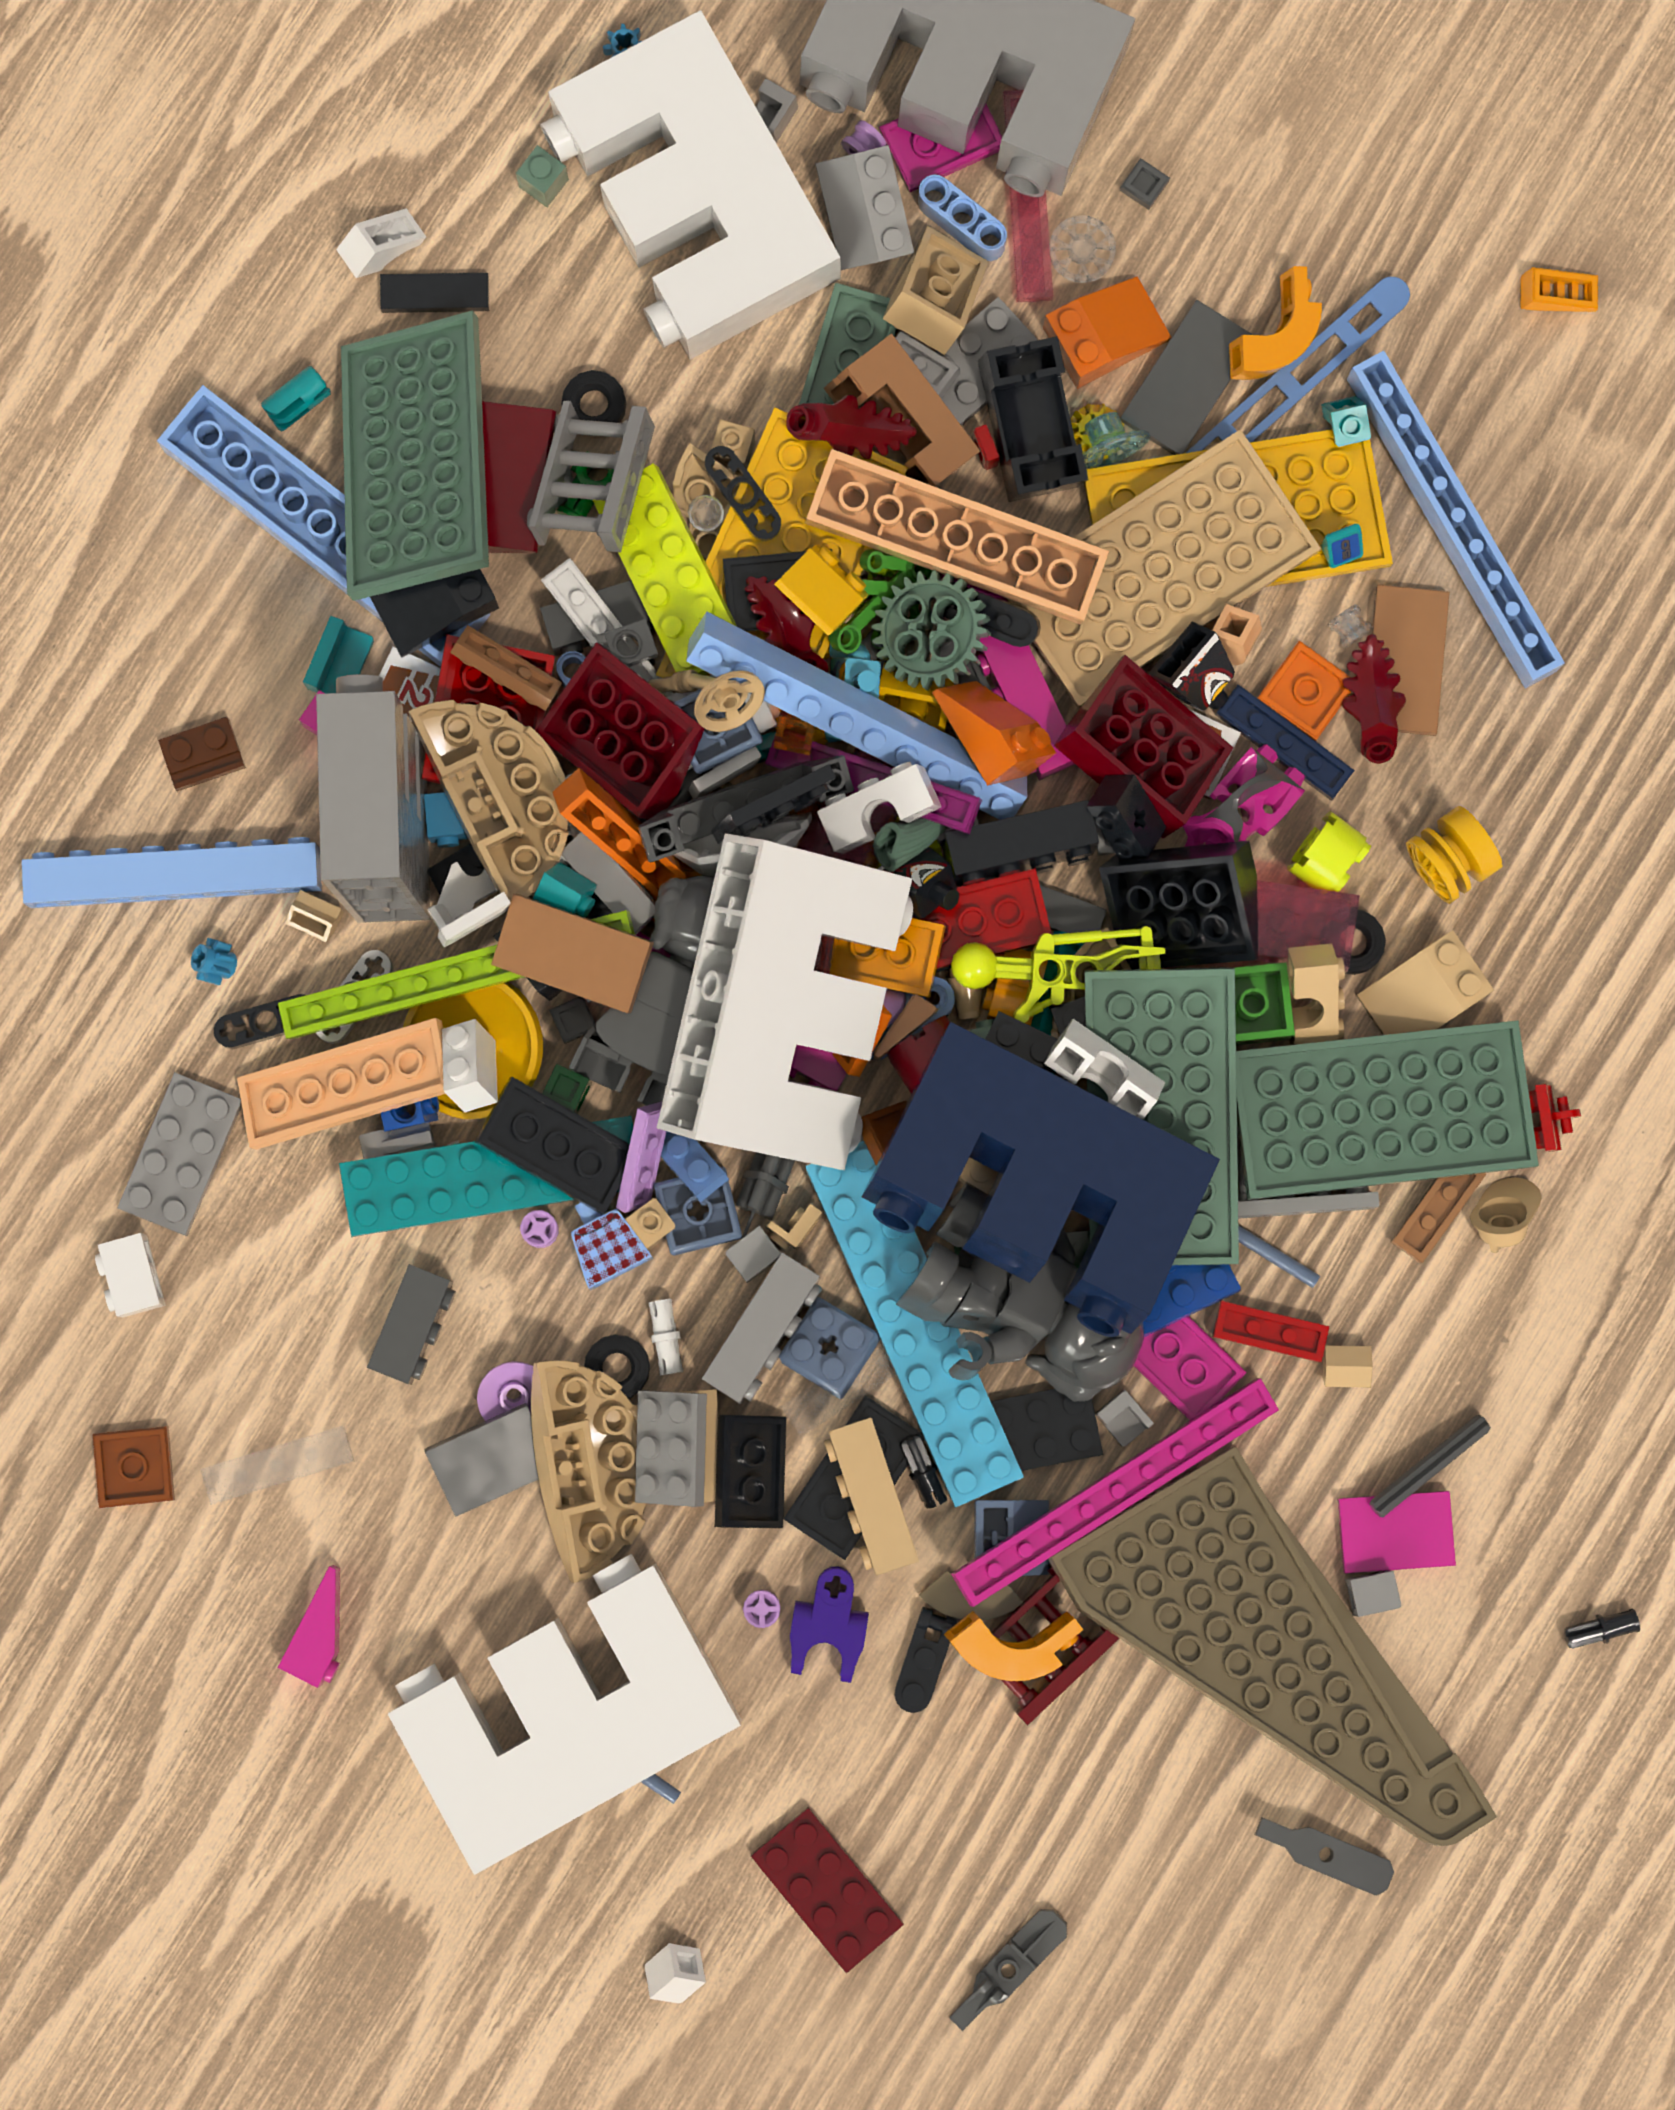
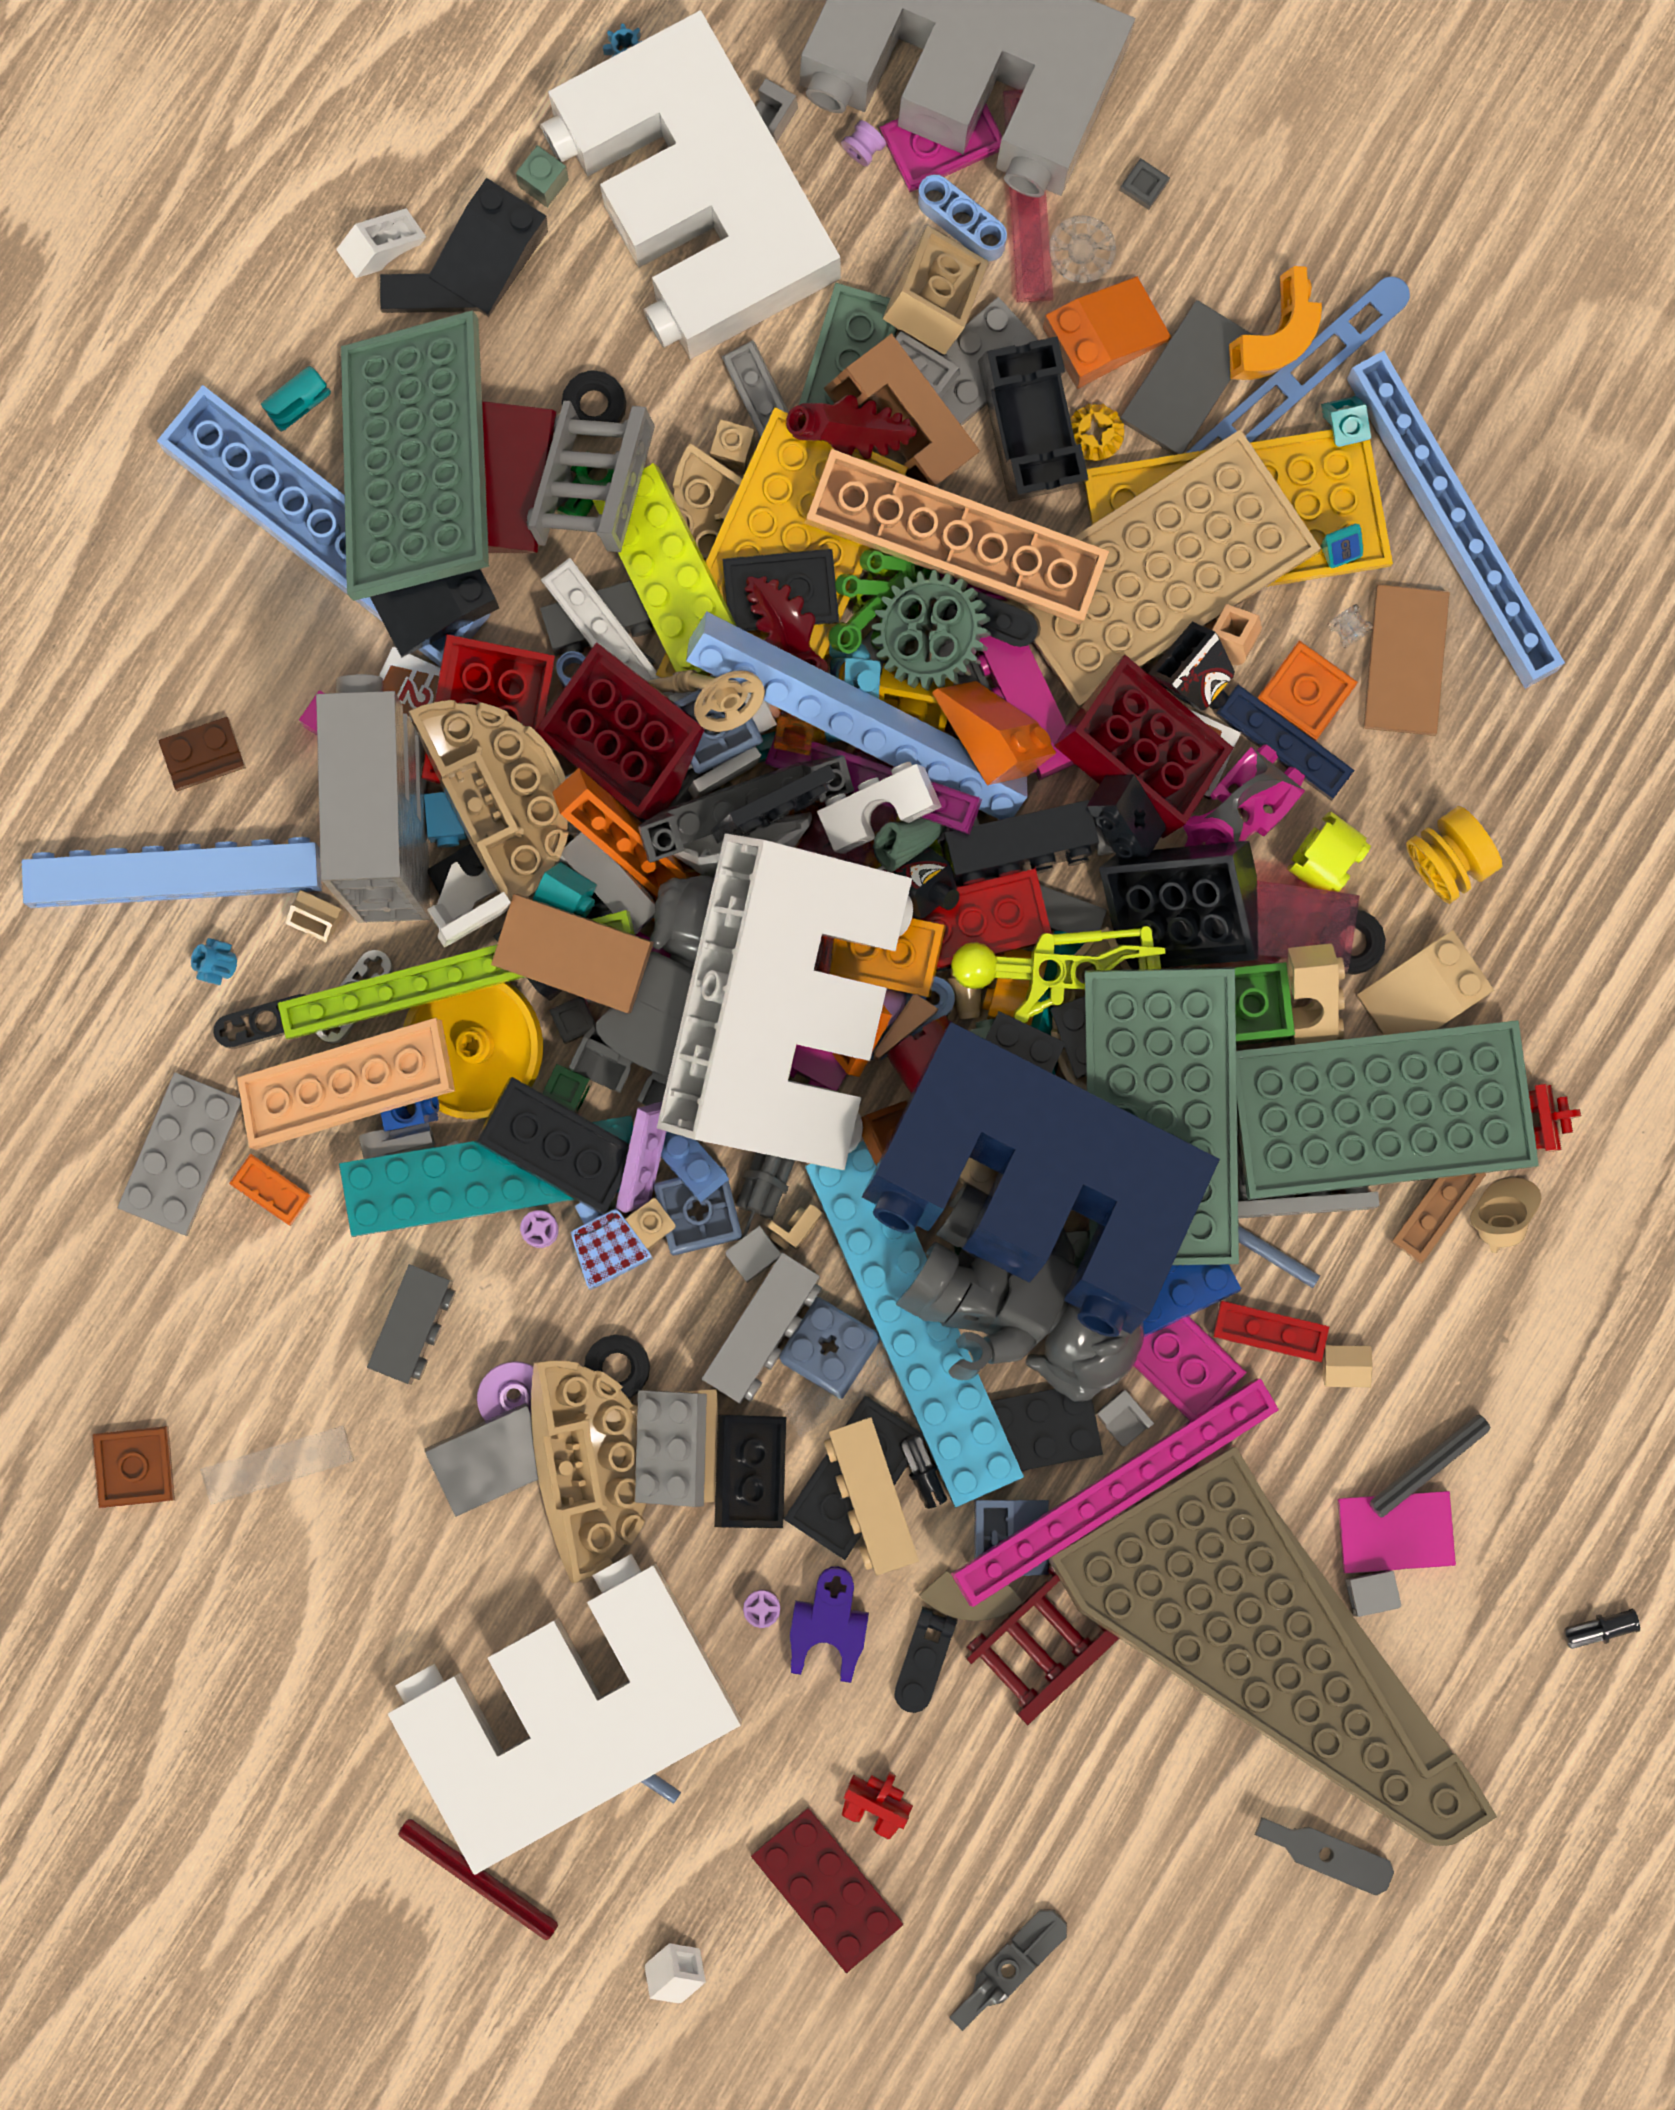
(130, 1275): white brick -> none
(270, 1190): none -> orange plate
(316, 1640): dark pink slope -> none
(338, 654): teal panel -> none
(469, 1065): white brick -> none
(481, 1882): none -> dark red axle
(489, 246): none -> black slope
(506, 668): medium nougat plate -> none
(641, 633): dark grey brick -> none
(665, 1337): white pin -> none
(707, 508): clear wheel -> none
(719, 476): black beam -> none
(754, 384): none -> light grey tile
(823, 588): yellow slope -> none
(864, 207): light grey slope -> none
(879, 1799): none -> red hips
(988, 453): red tile -> none
(1013, 1659): light orange arch -> none
(1086, 1055): white arch -> none
(1108, 437): clear light blue wheel -> none
(1373, 699): dark red plant -> none
(1536, 291): light orange slope -> none

